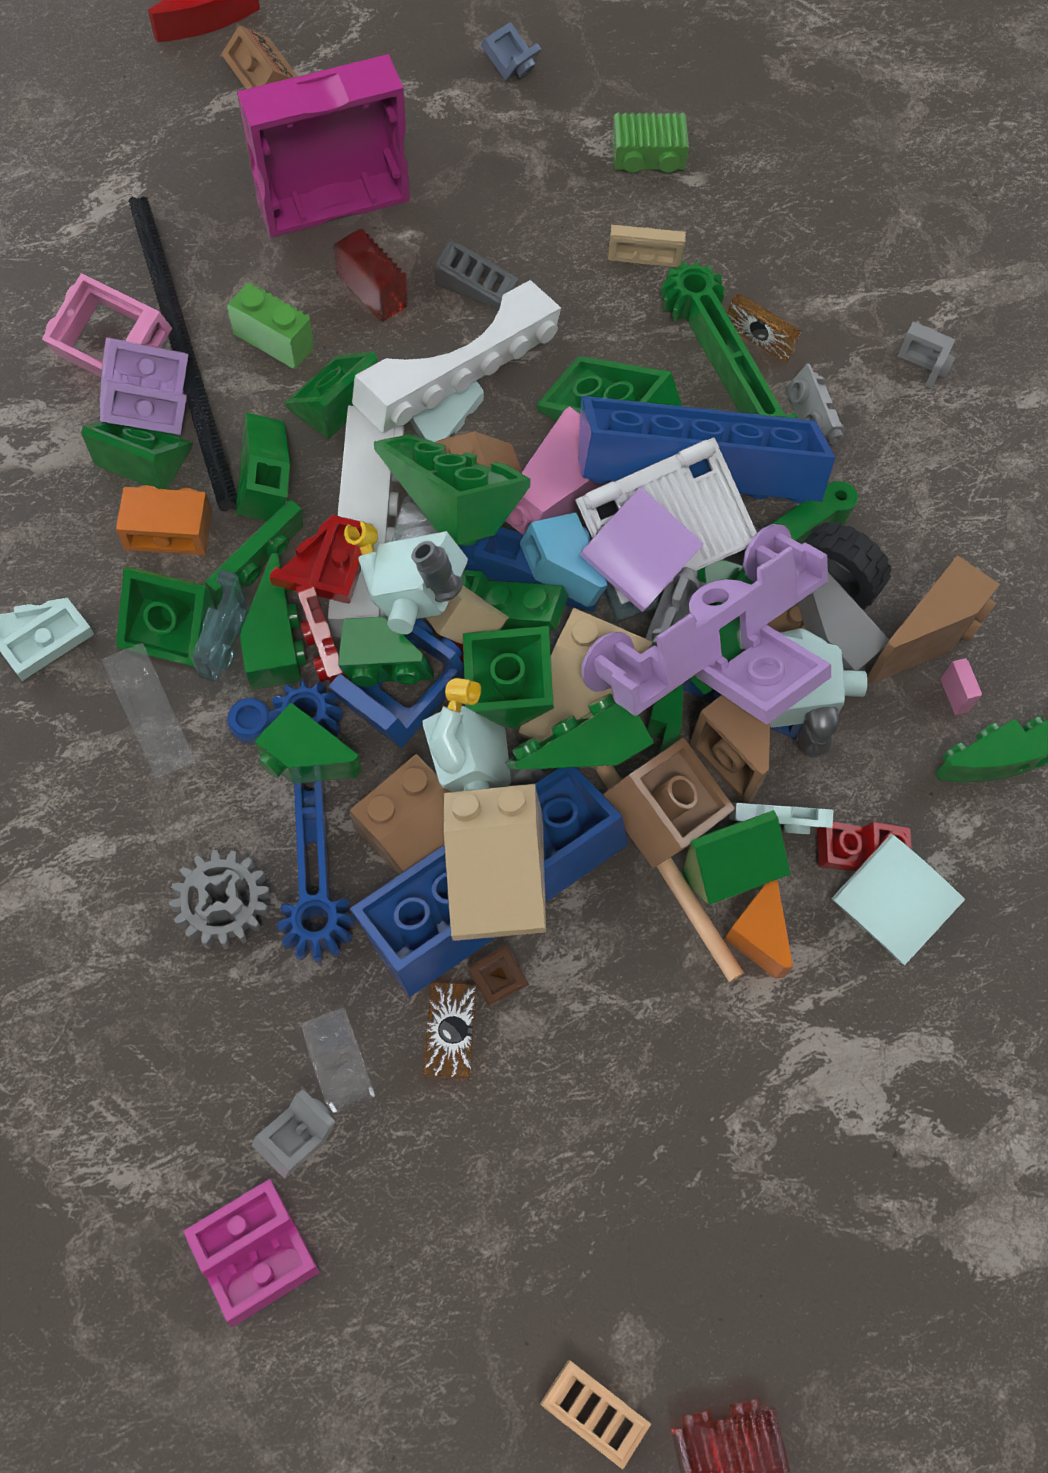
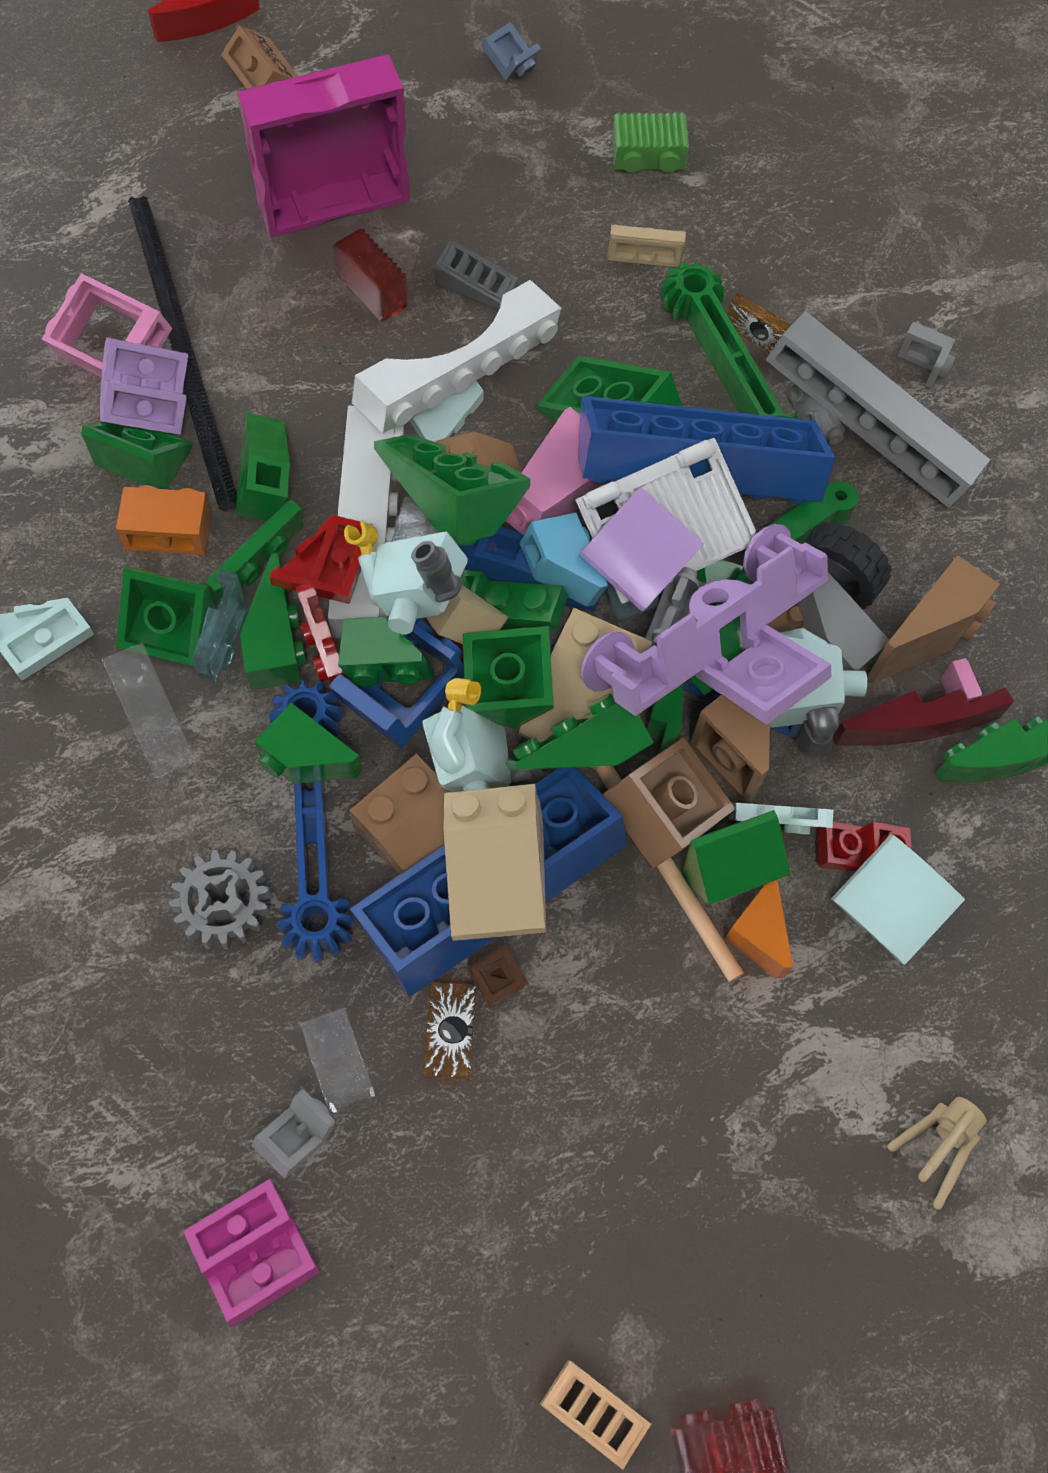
(248, 719): blue tile -> none
(271, 325): bright green brick -> none
(328, 393): green slope -> none
(877, 409): none -> light grey brick
(912, 721): none -> dark red slope
(958, 1128): none -> tan plant

